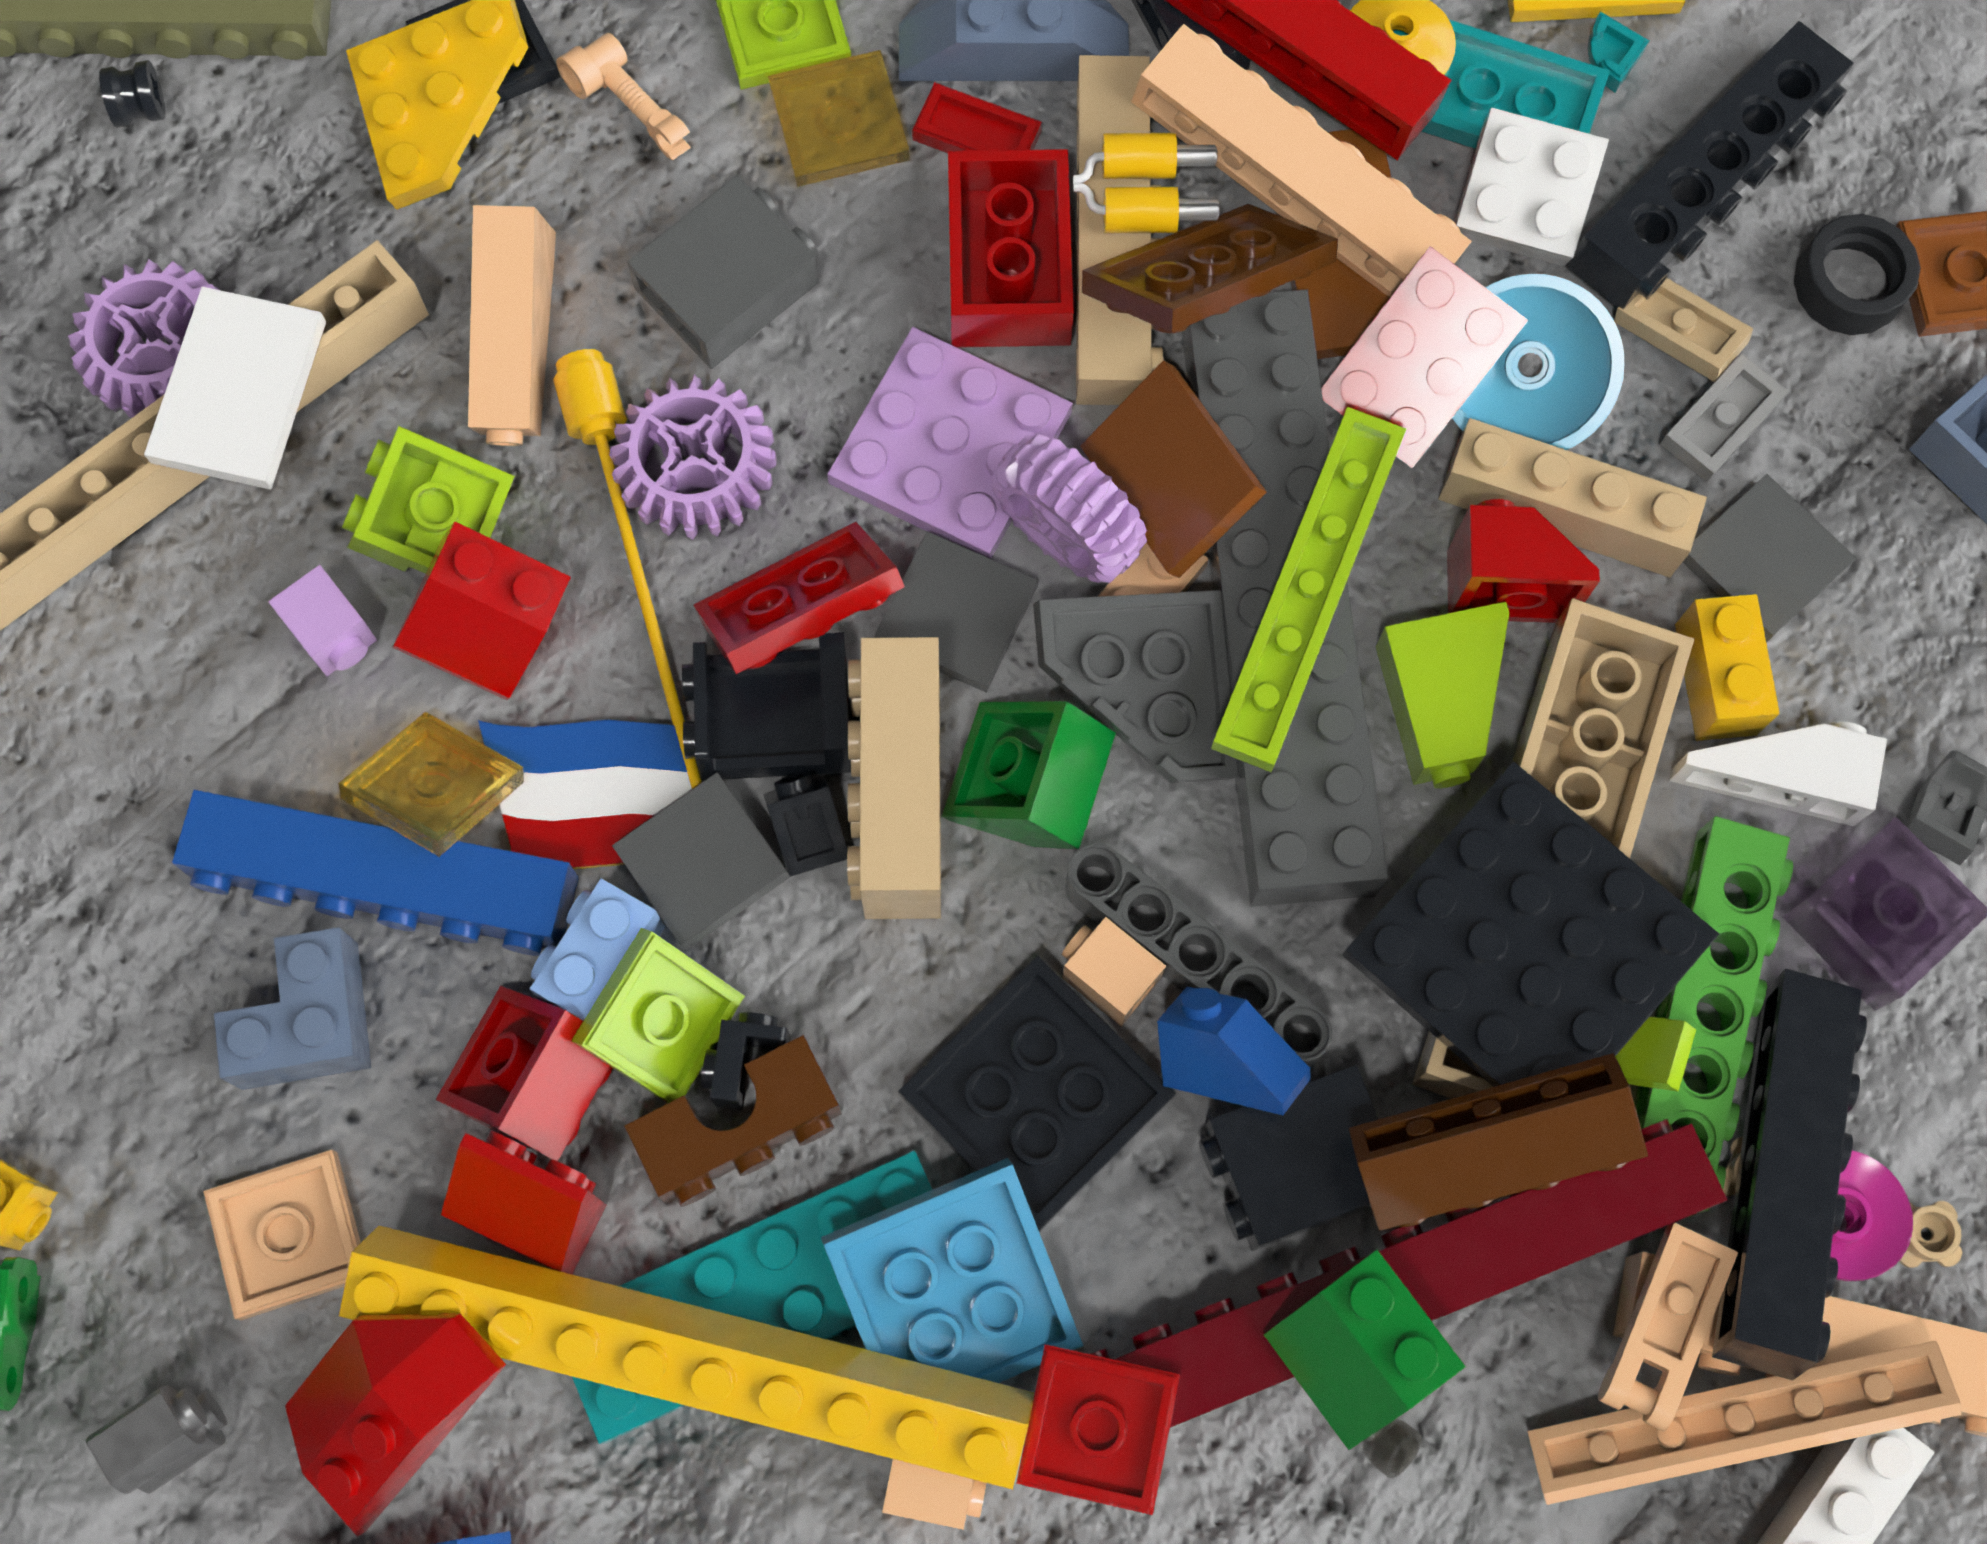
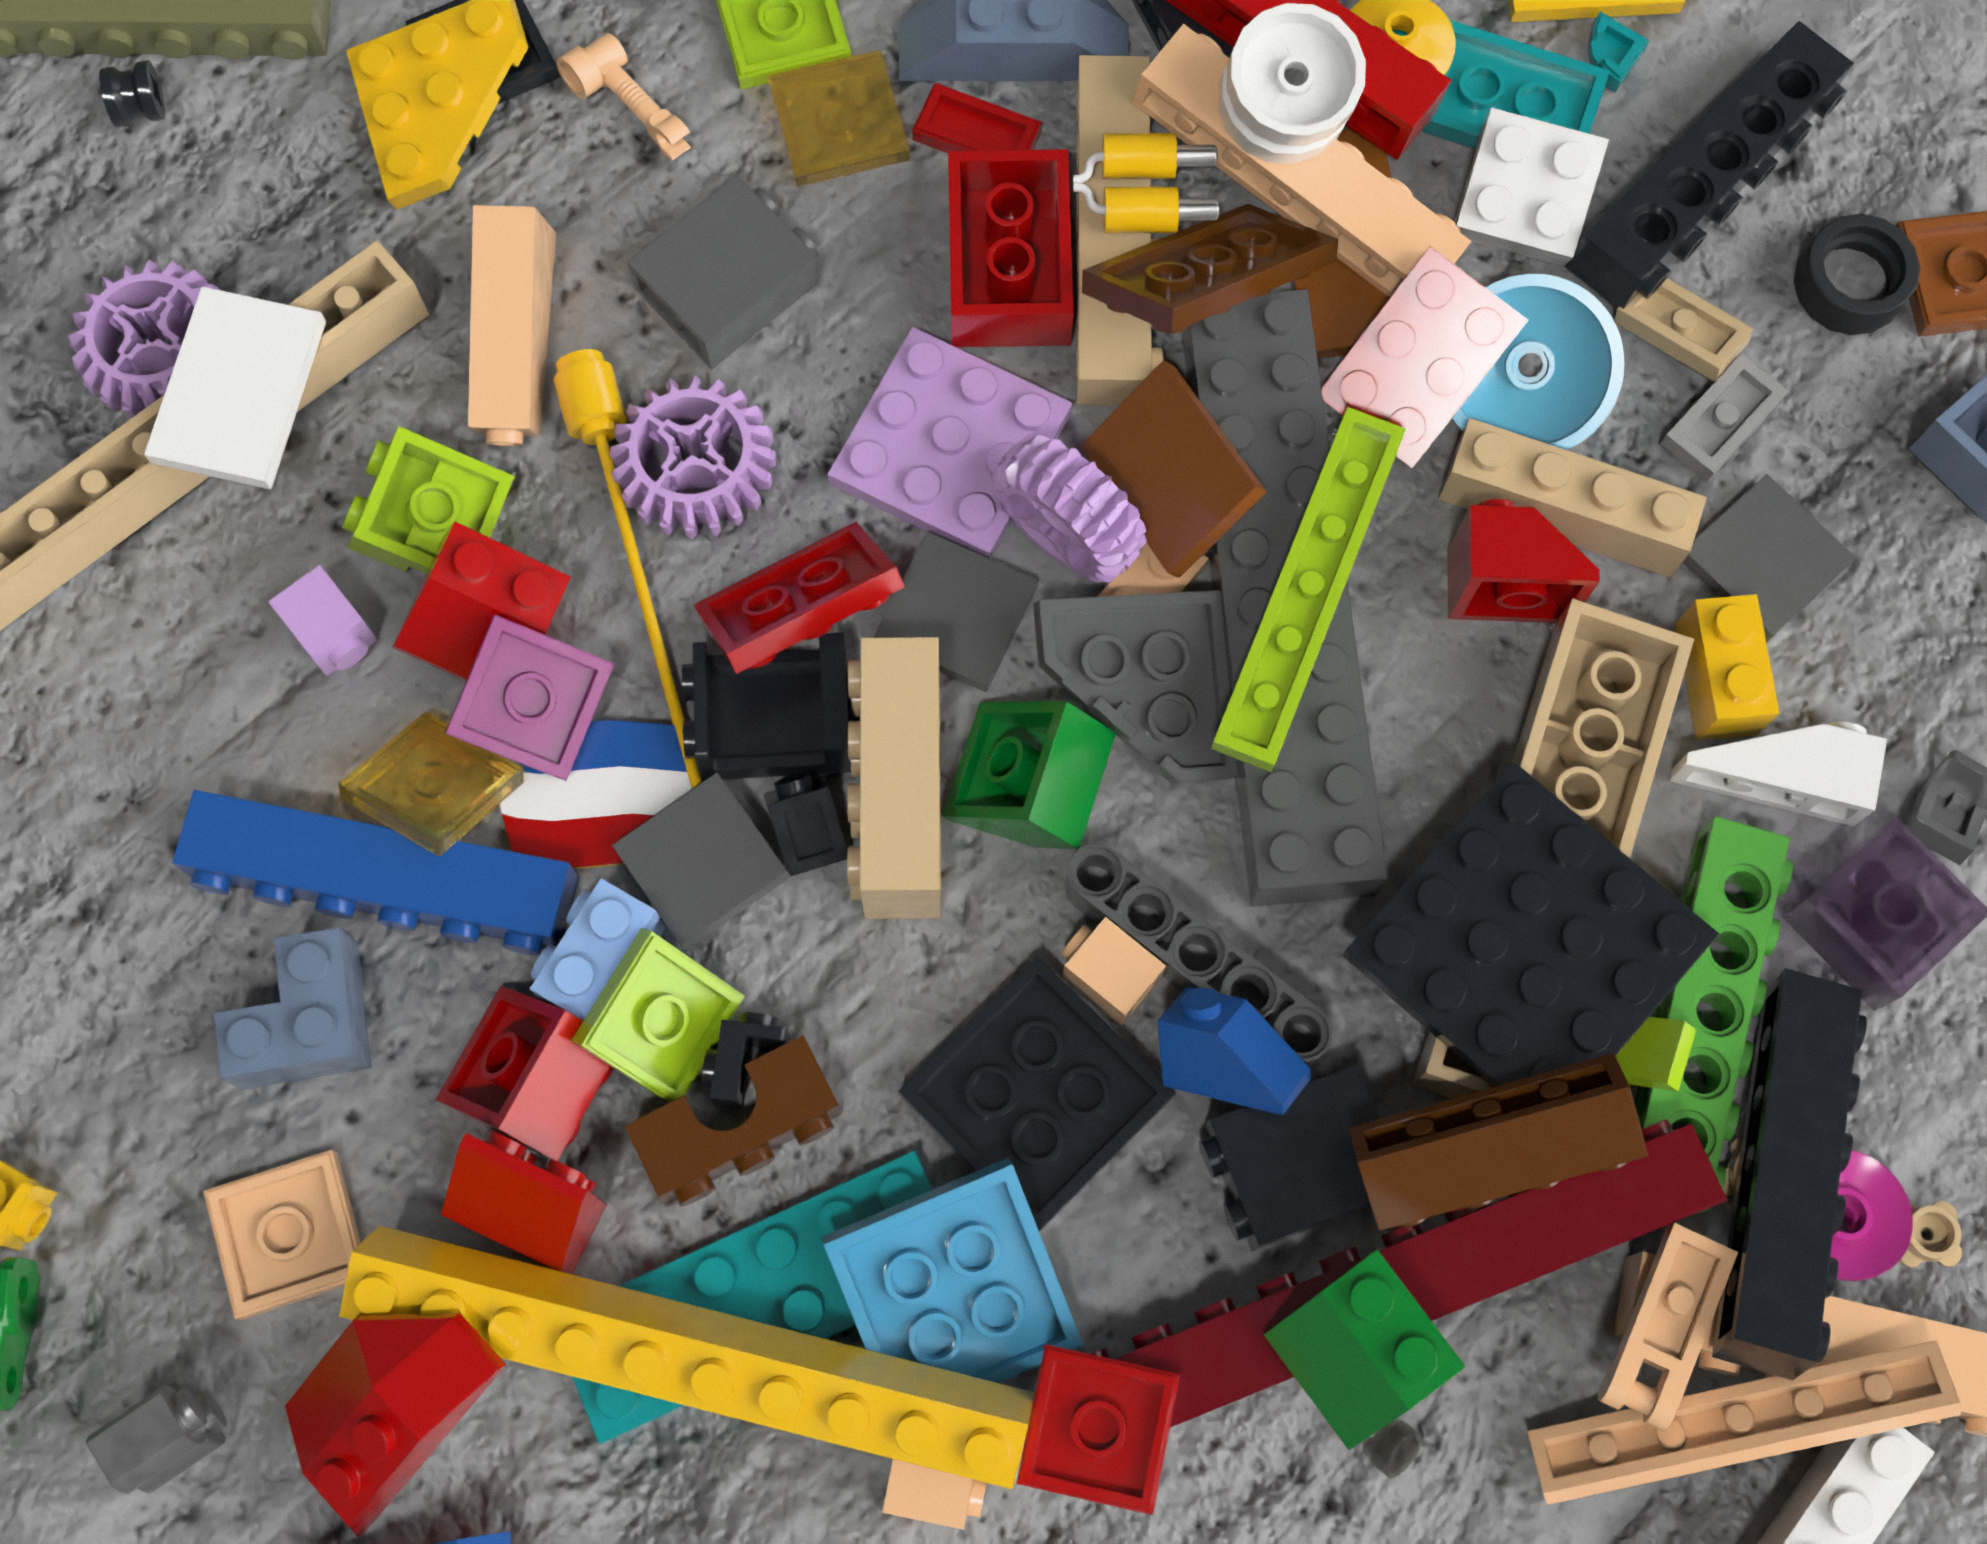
(529, 697): none -> plate
(1291, 83): none -> white wheel
(1444, 689): lime slope -> none

